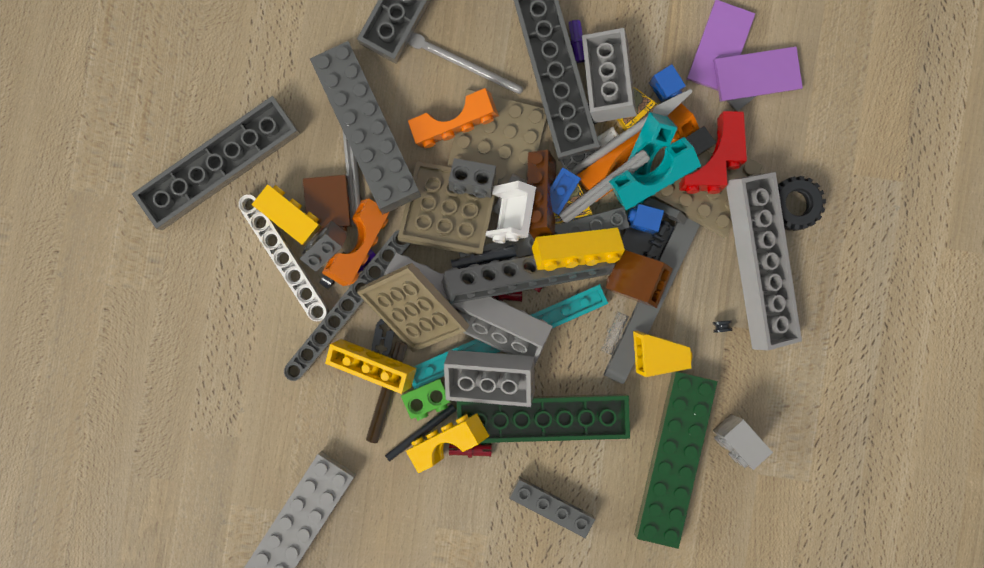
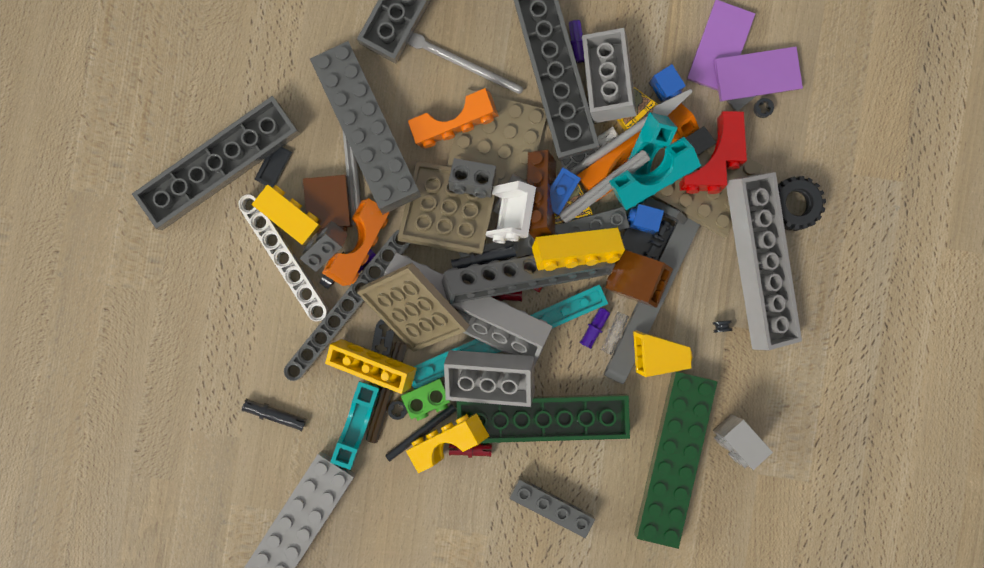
(273, 167): none -> black tile
(273, 414): none -> black pin
(356, 424): none -> teal arch
(392, 406): none -> black bush
(595, 328): none -> dark purple axle
(769, 105): none -> black bush

